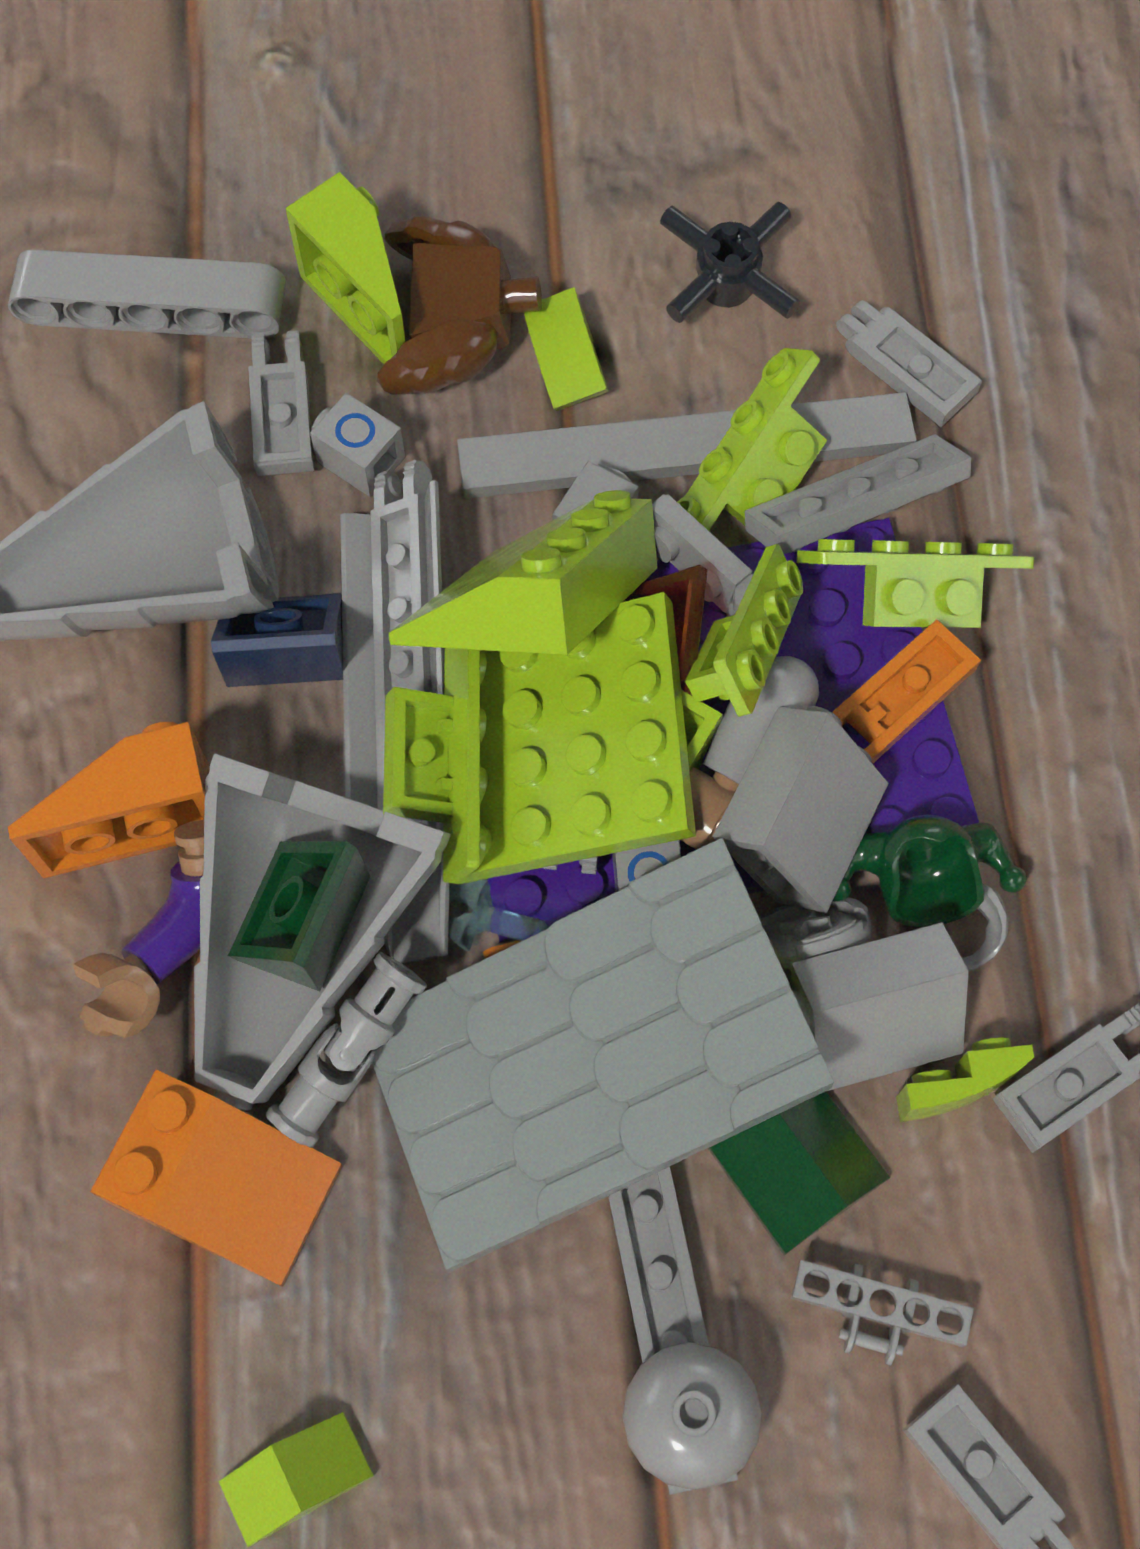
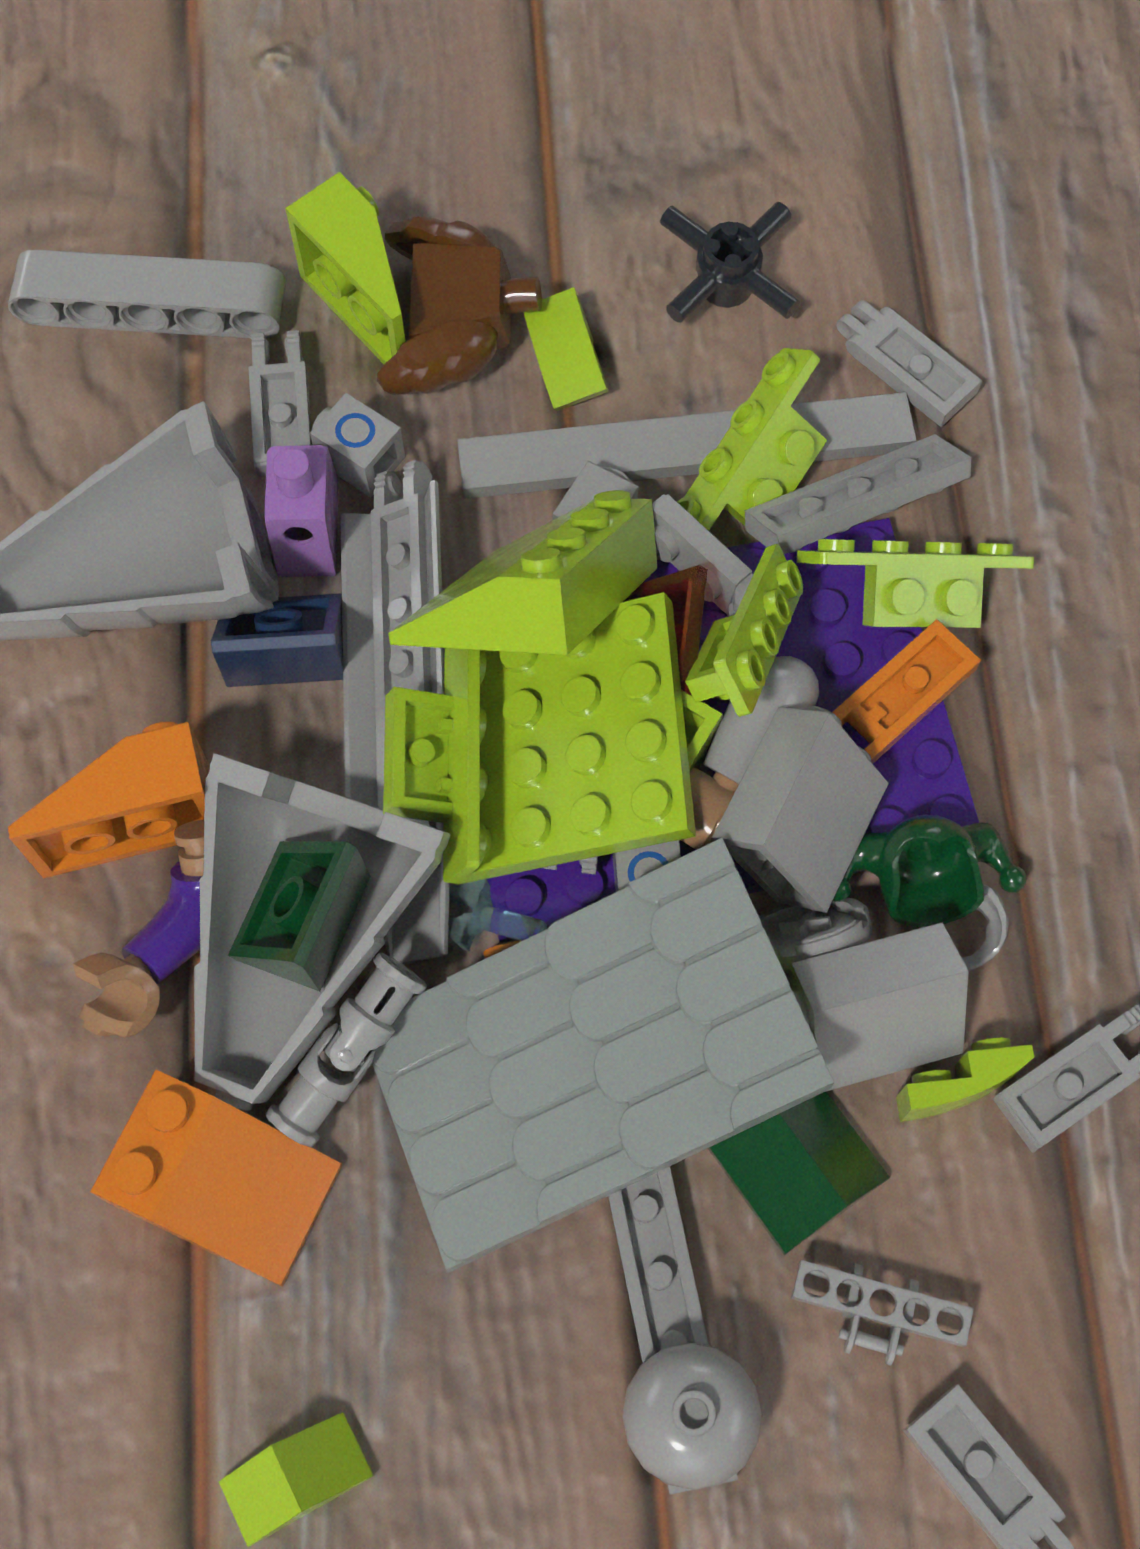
(304, 495): none -> medium lavender torso

